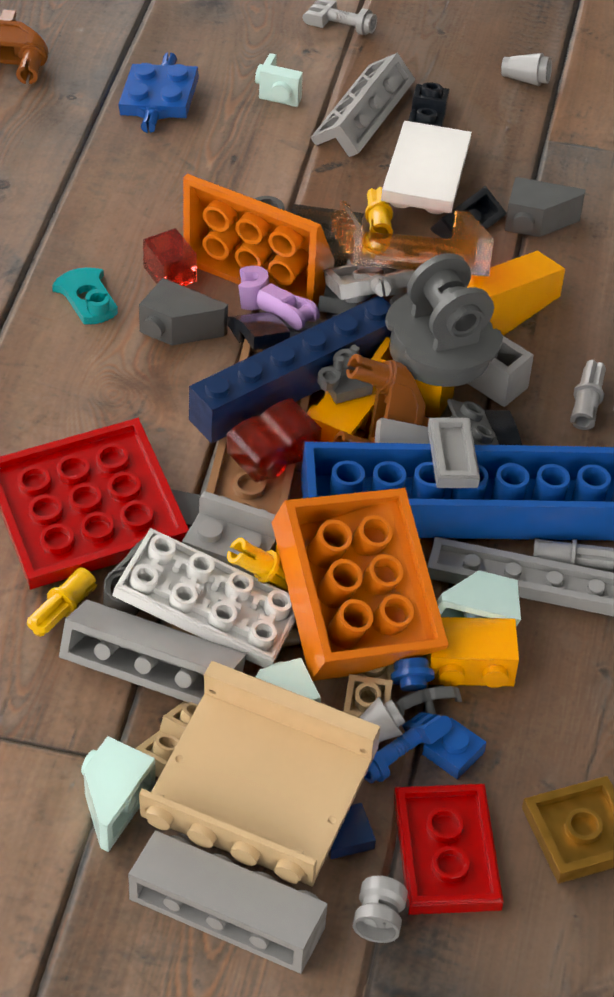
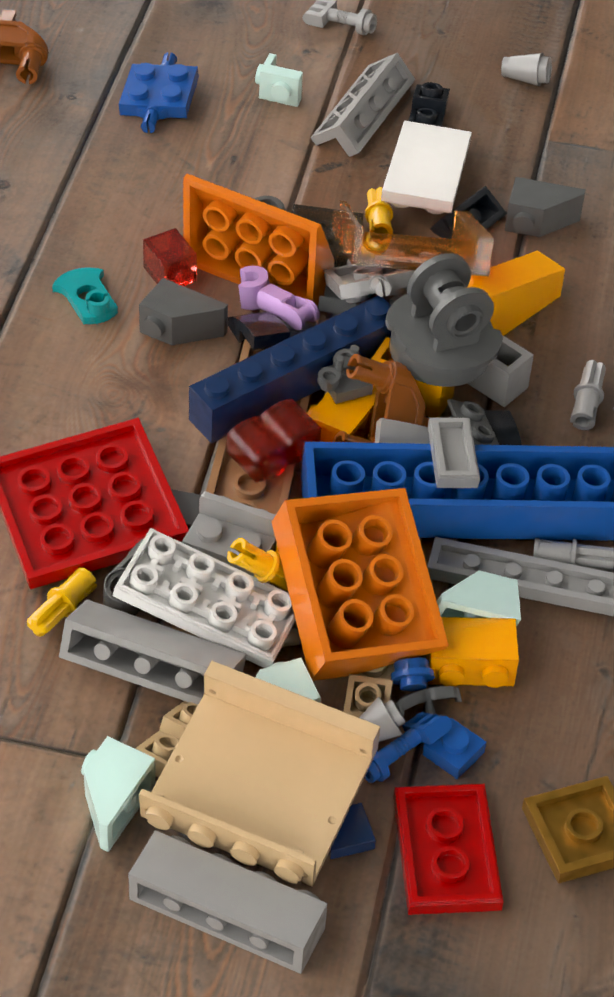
(380, 909): light grey wheel -> none

